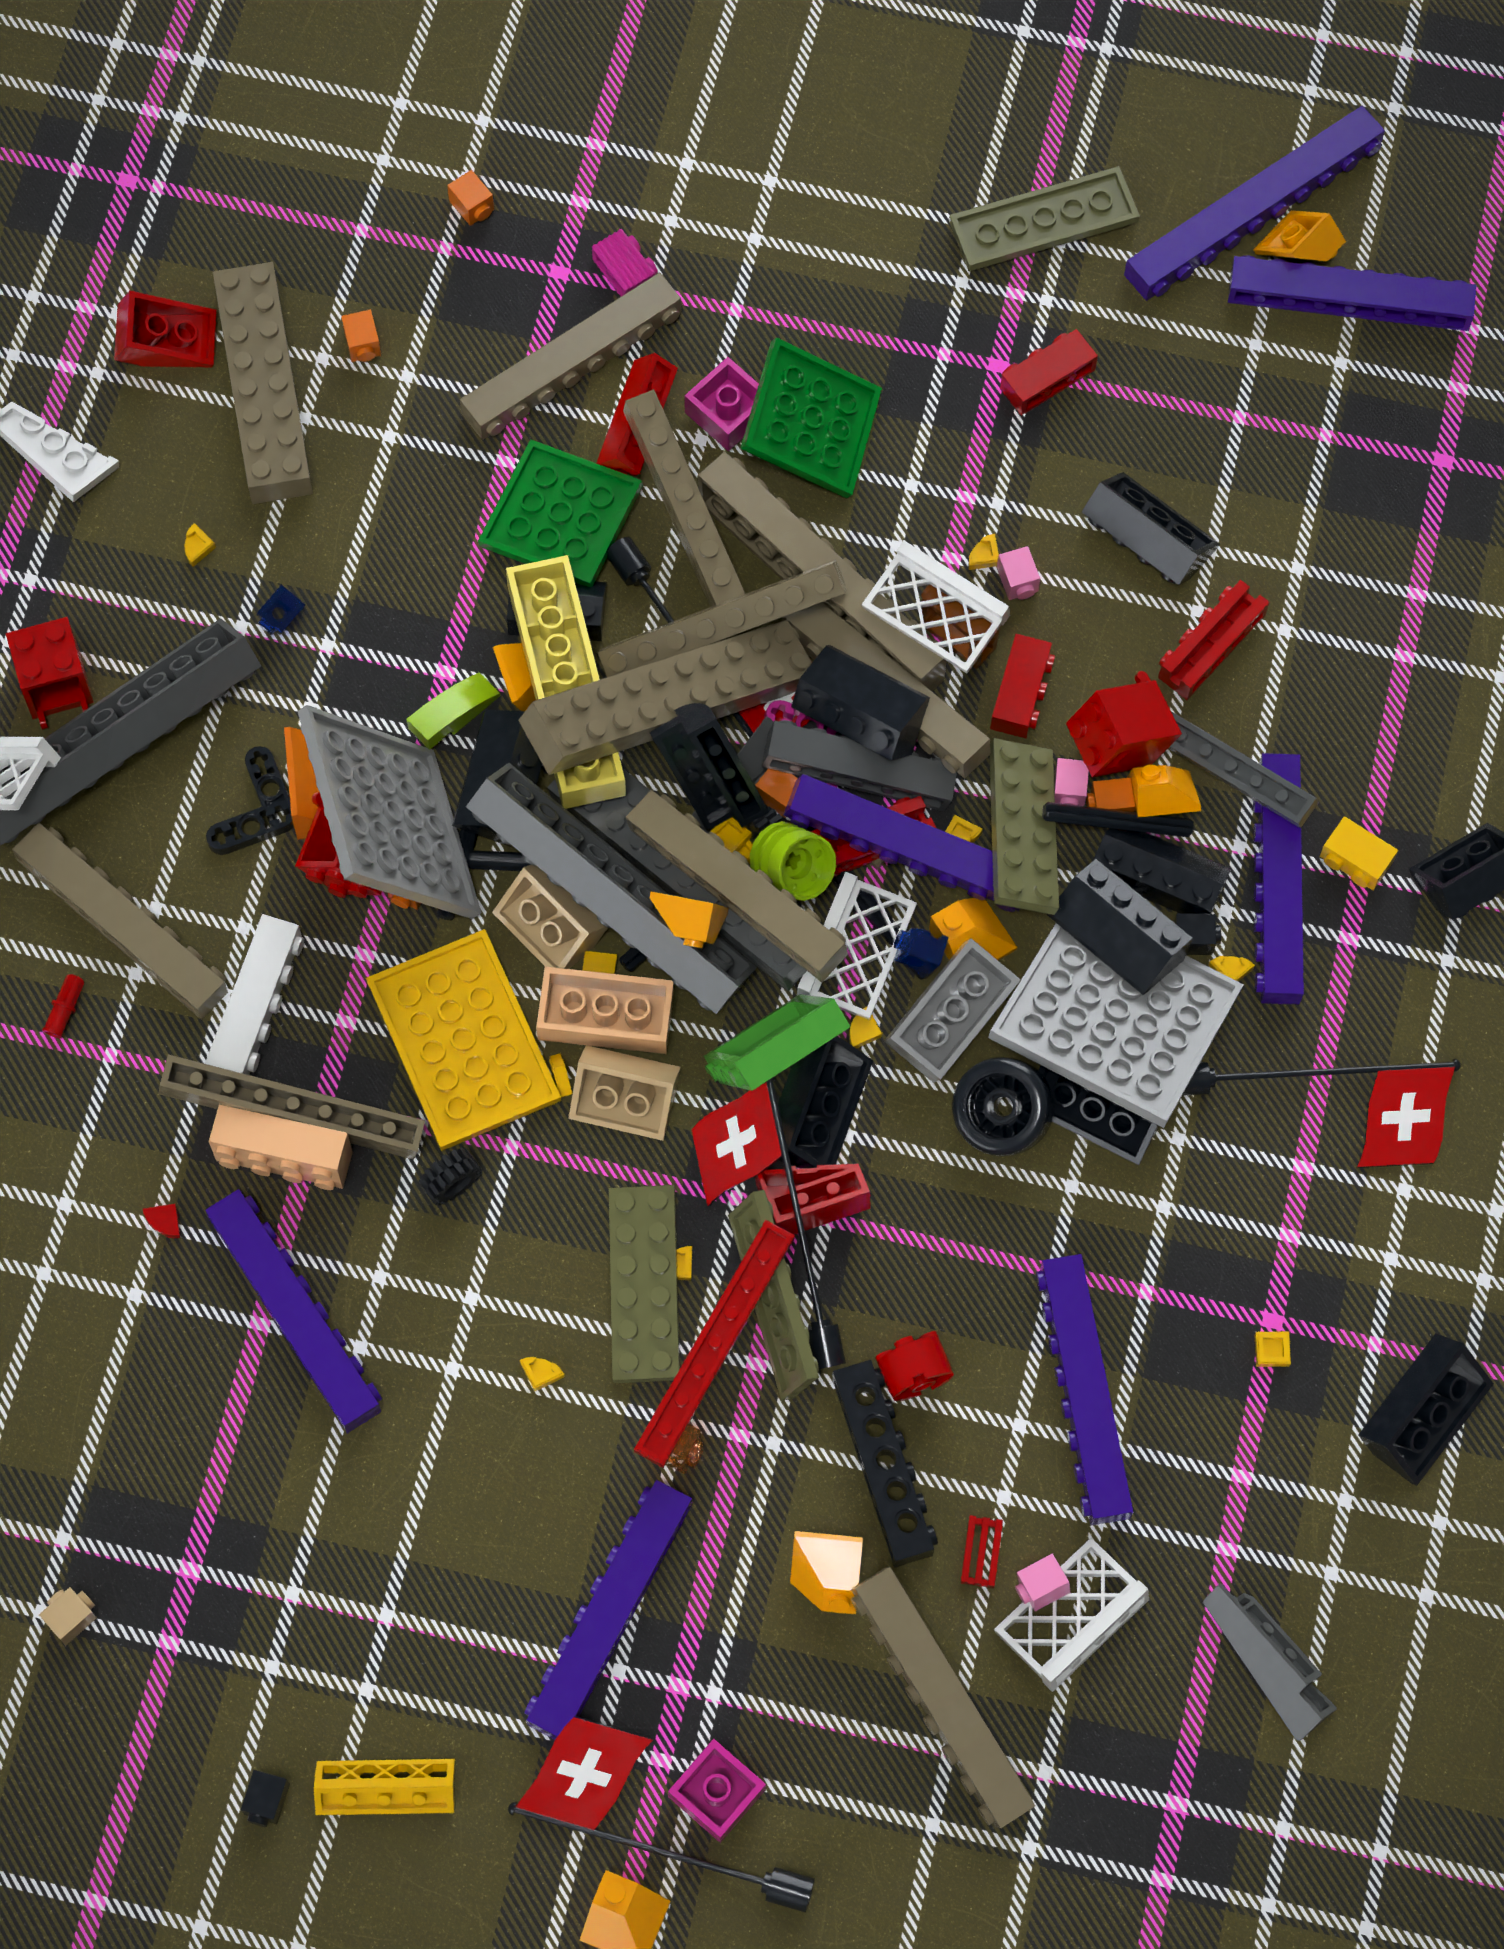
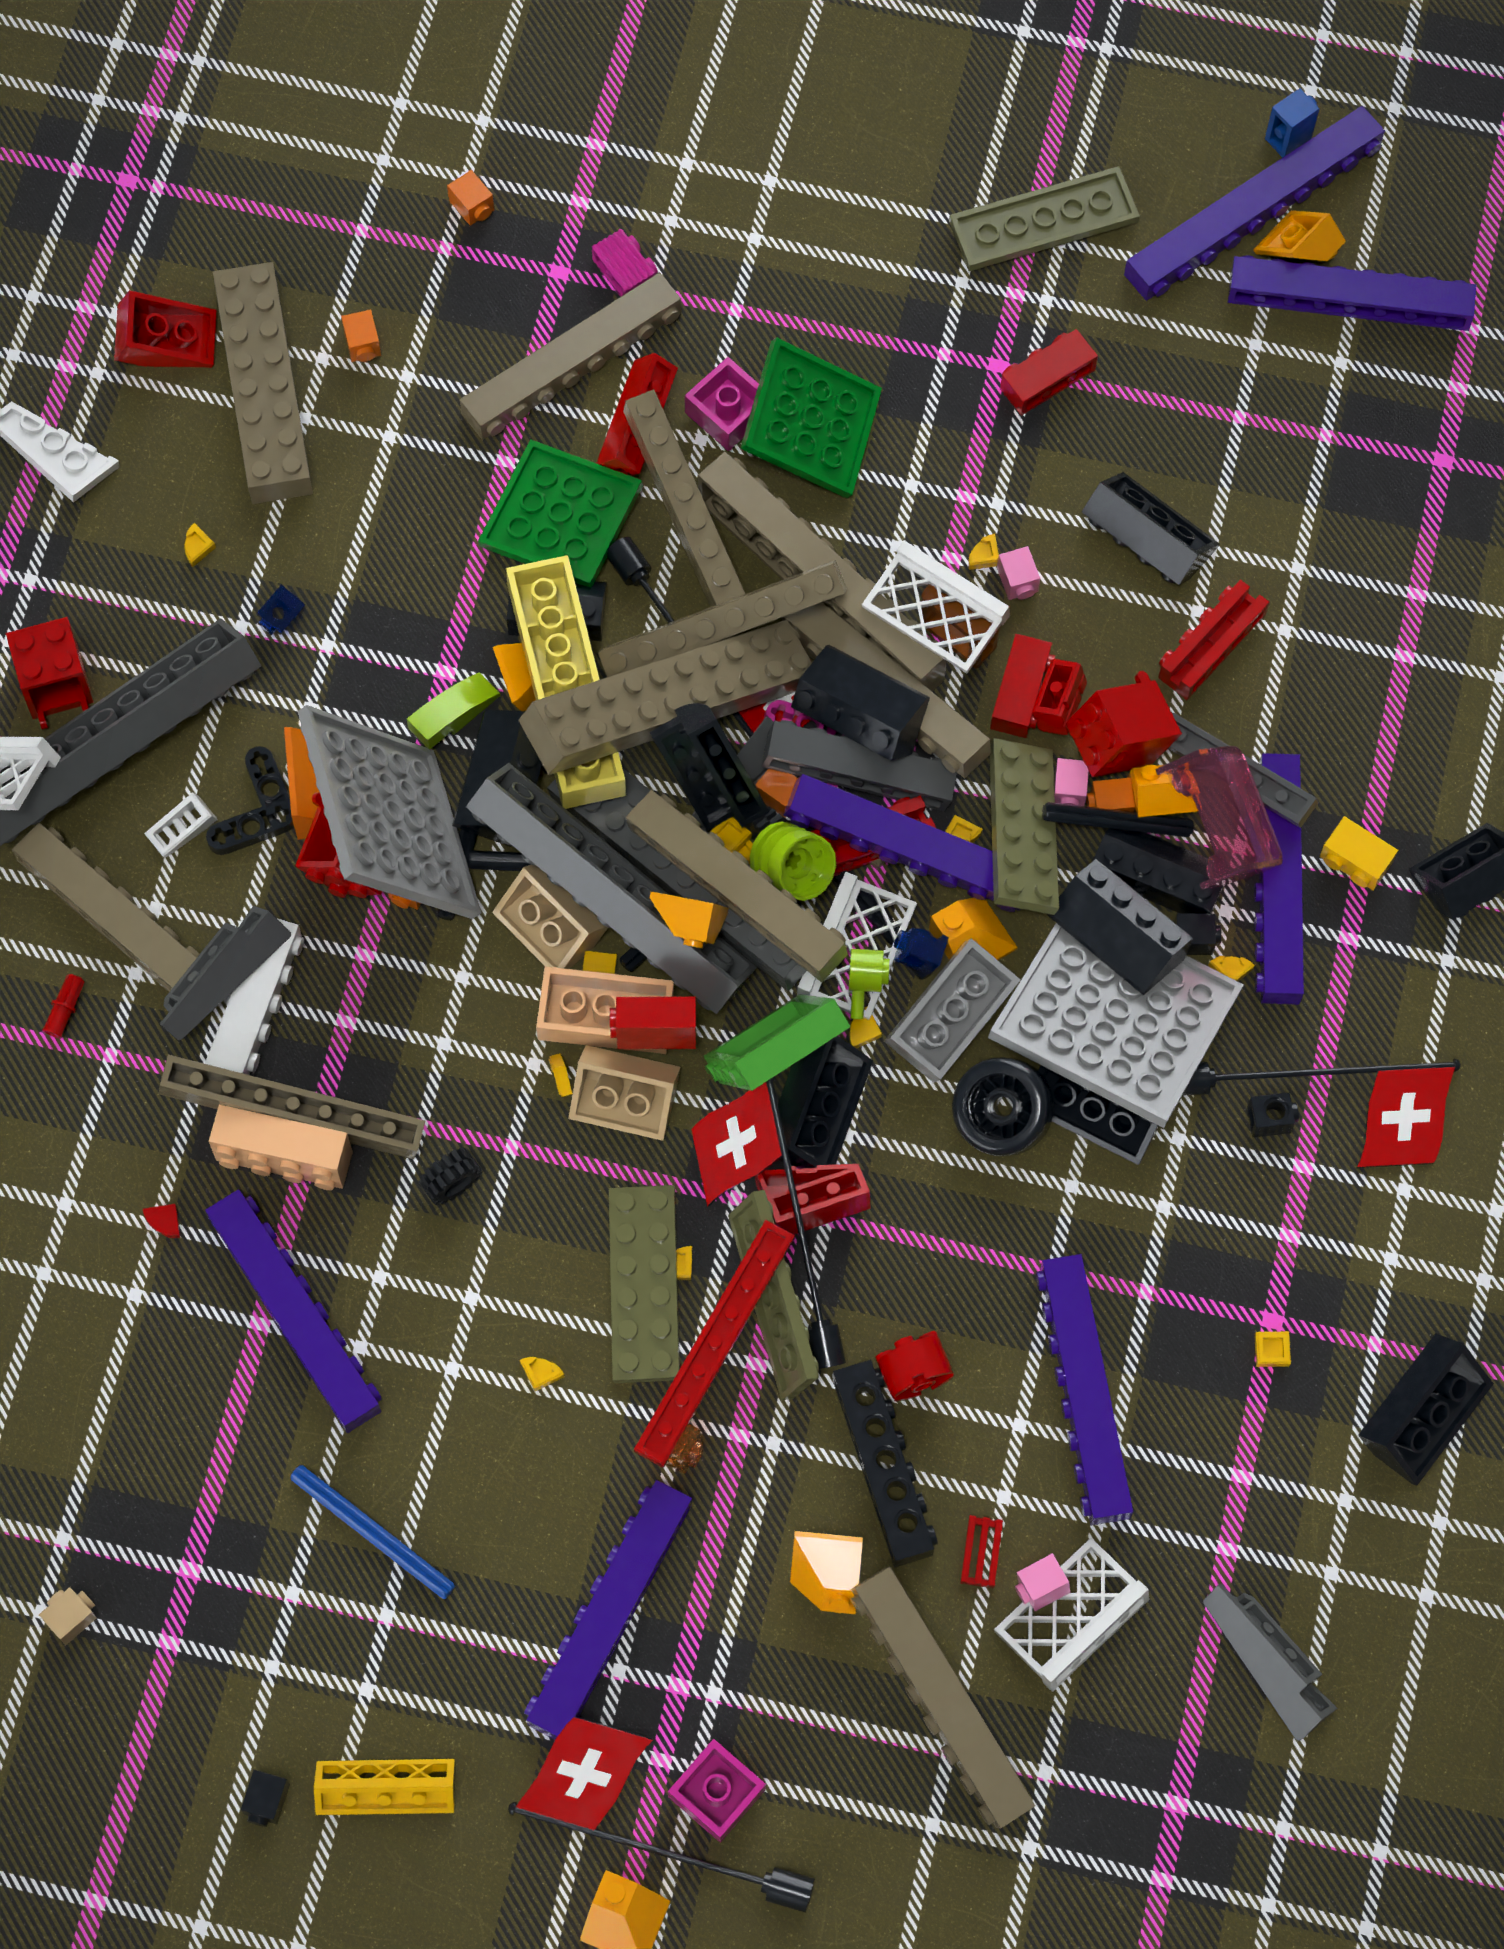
(182, 809): none -> white slope
(221, 968): none -> dark grey wedge
(372, 1532): none -> blue axle
(463, 1039): yellow plate -> none
(654, 1022): none -> red brick
(866, 974): none -> lime piece
(1059, 696): none -> red brick
(1229, 811): none -> clear pink windscreen
(1259, 1121): none -> black brick
(1292, 122): none -> blue brick

